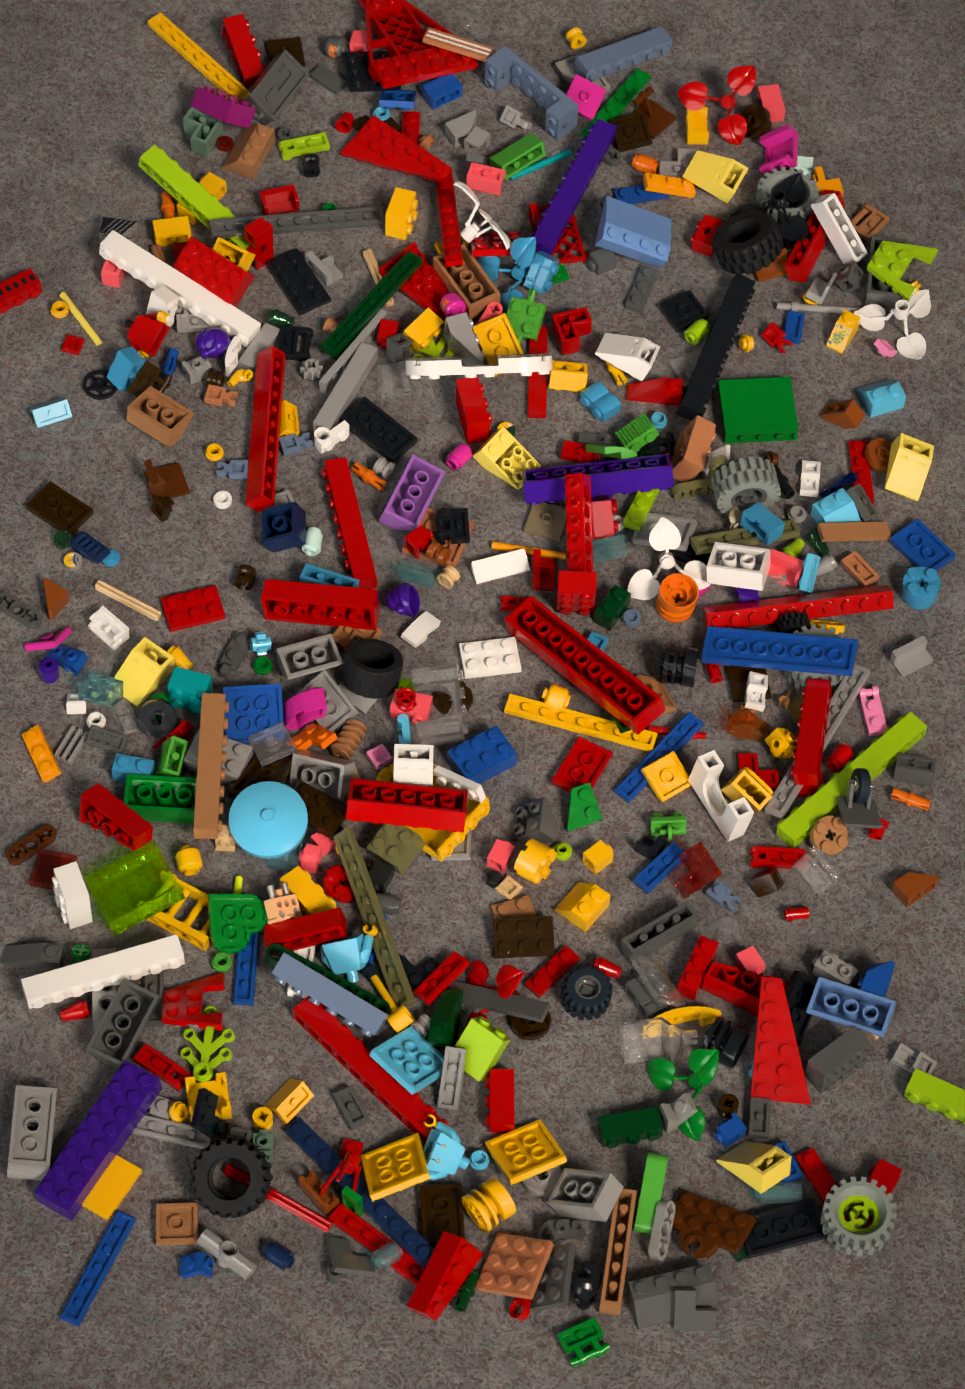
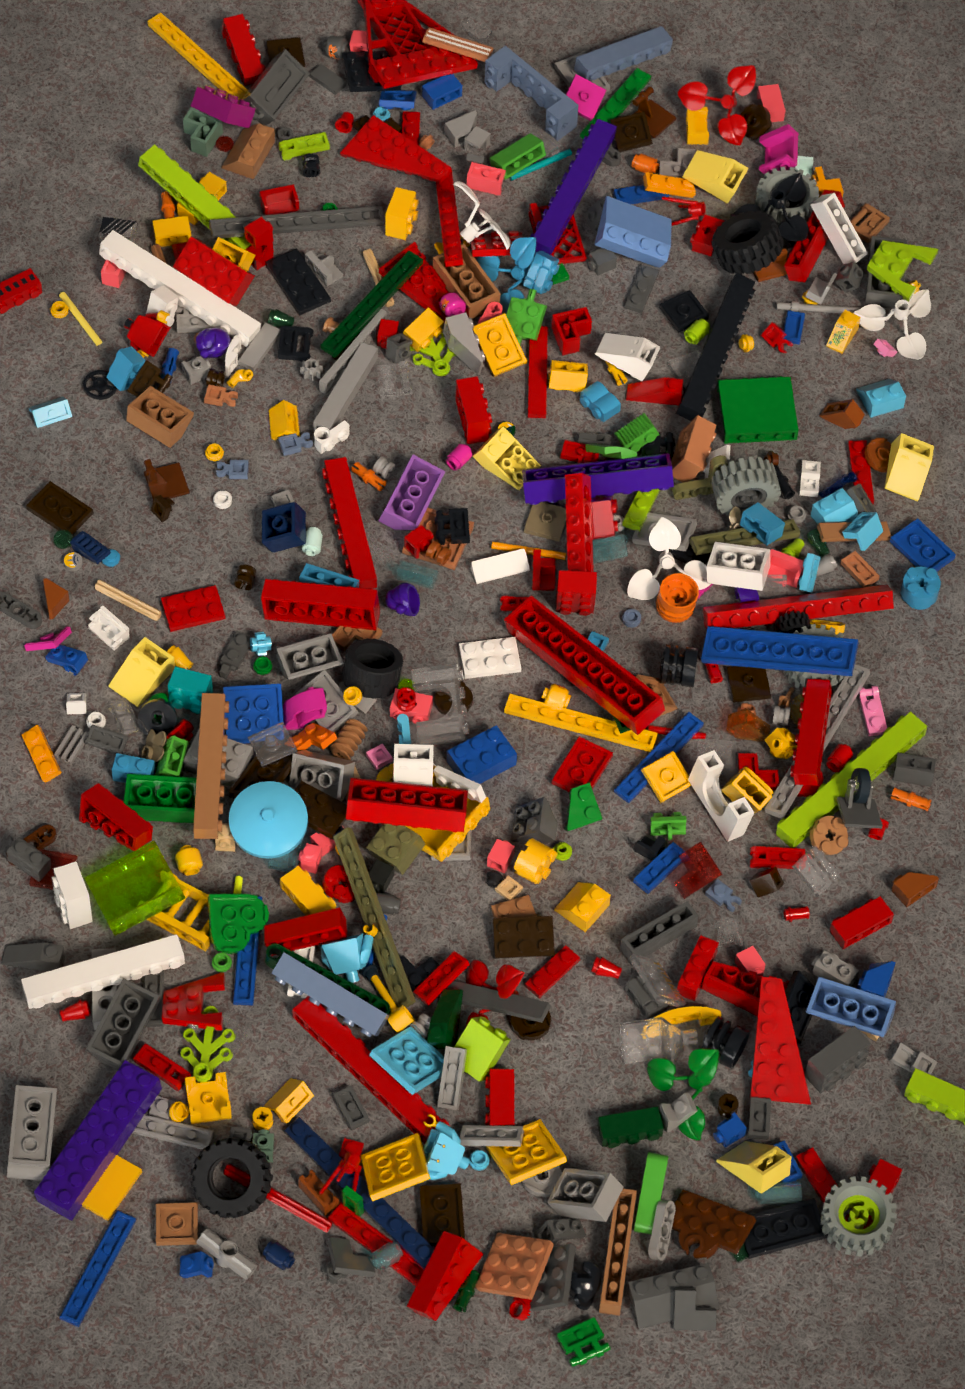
(29, 859): none -> dark grey brick
(49, 670): dark purple brick -> none
(73, 344): red tile -> none
(80, 953): green wheel -> none
(100, 689): clear light blue brick -> none
(154, 746): none -> dark tan plate
(204, 1116): black plate -> none
(265, 429): red brick -> none
(282, 905): light nougat piece -> none
(352, 695): none -> yellow plate
(378, 430): black plate -> none
(420, 628): white slope -> none
(439, 366): white plate -> none
(448, 577): tan wheel -> none
(489, 1204): yellow wheel -> none
(491, 1135): none -> light grey plate
(513, 118): light grey plate -> none
(576, 38): yellow wheel -> none
(586, 992): black wheel -> none
(598, 856): yellow brick -> none
(612, 607): dark green brick -> none
(658, 420): medium azure plate -> none
(694, 208): none -> red plant
(755, 691): white slope -> none
(781, 715): none -> light grey wheel
(861, 922): none -> red brick
(865, 529): none -> medium azure panel
(911, 656): light grey panel -> none

